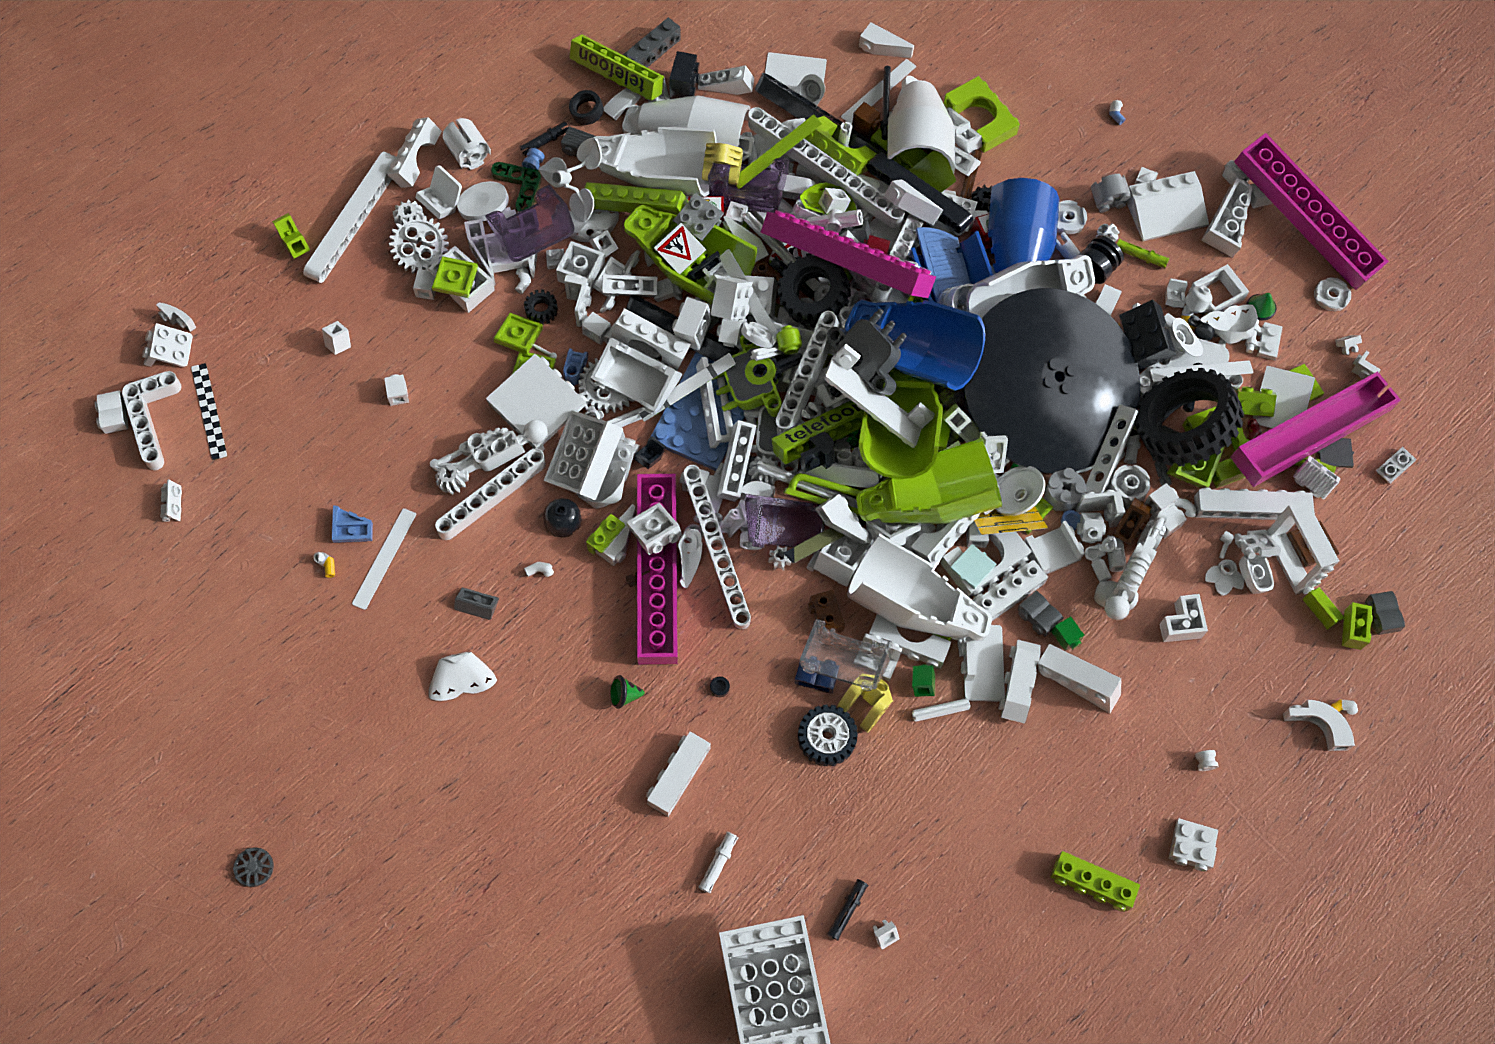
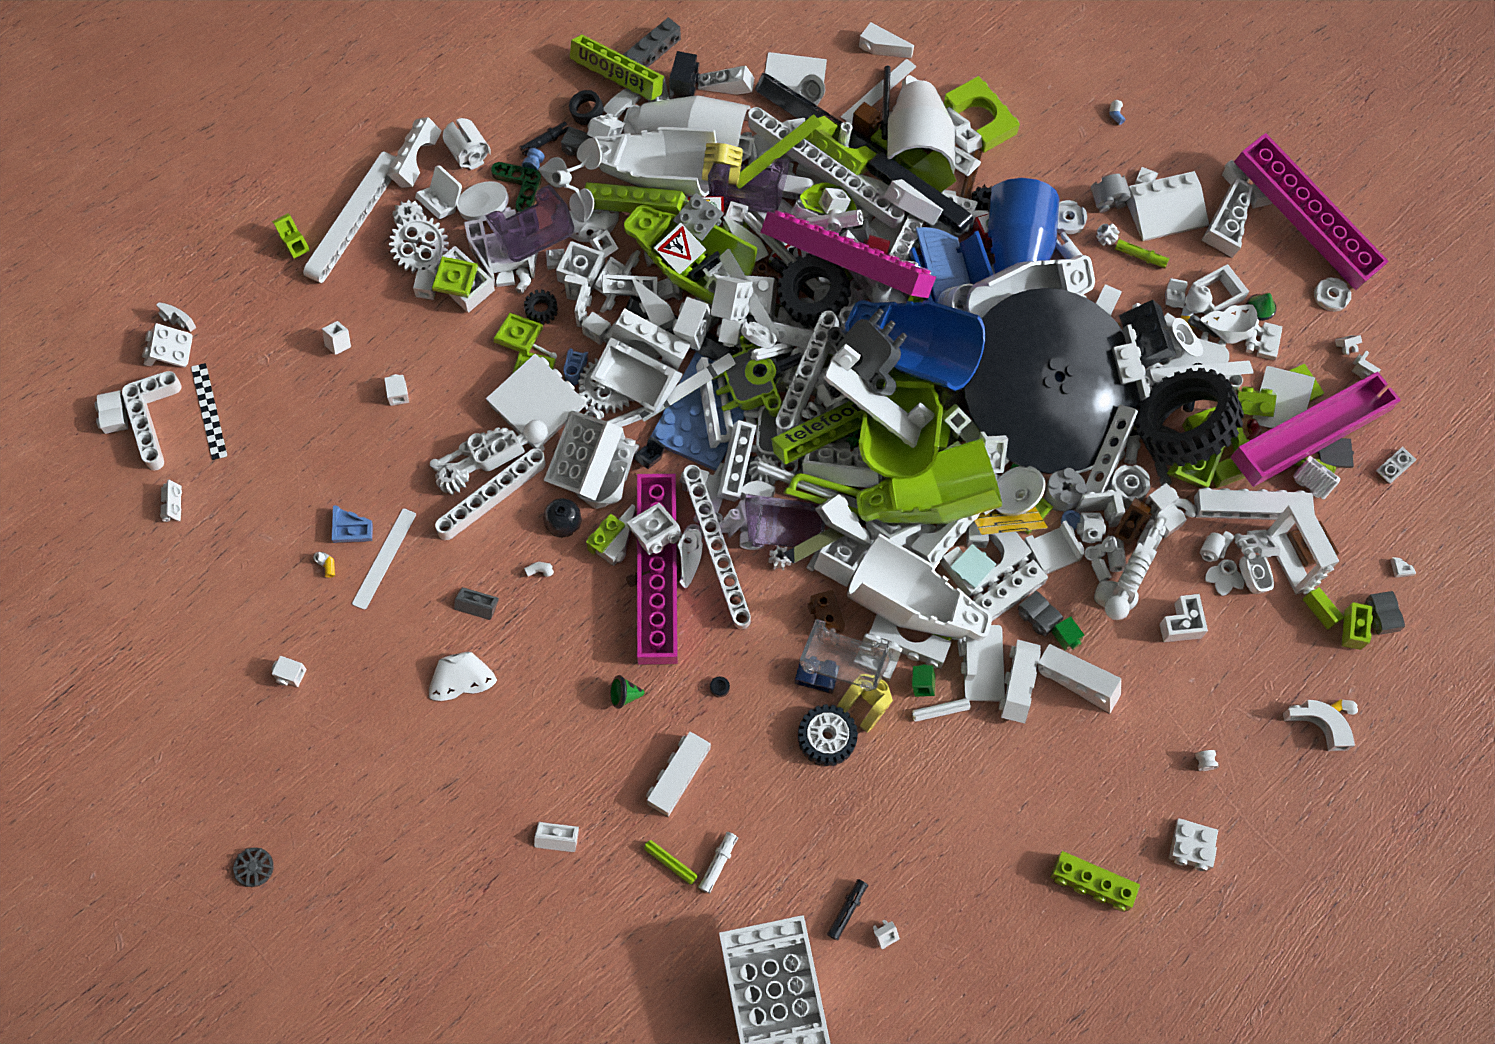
(288, 671): none -> white brick
(505, 278): none -> white tile
(556, 837): none -> white slope
(605, 126): none -> white brick
(656, 308): none -> white slope
(670, 862): none -> lime axle
(789, 340): lime head -> none
(819, 453): black brick -> none
(1104, 257): black wheel -> none
(1129, 364): none -> white bracket
(1204, 331): black tile -> none
(1212, 547): none -> white brick
(1401, 568): none -> white tile

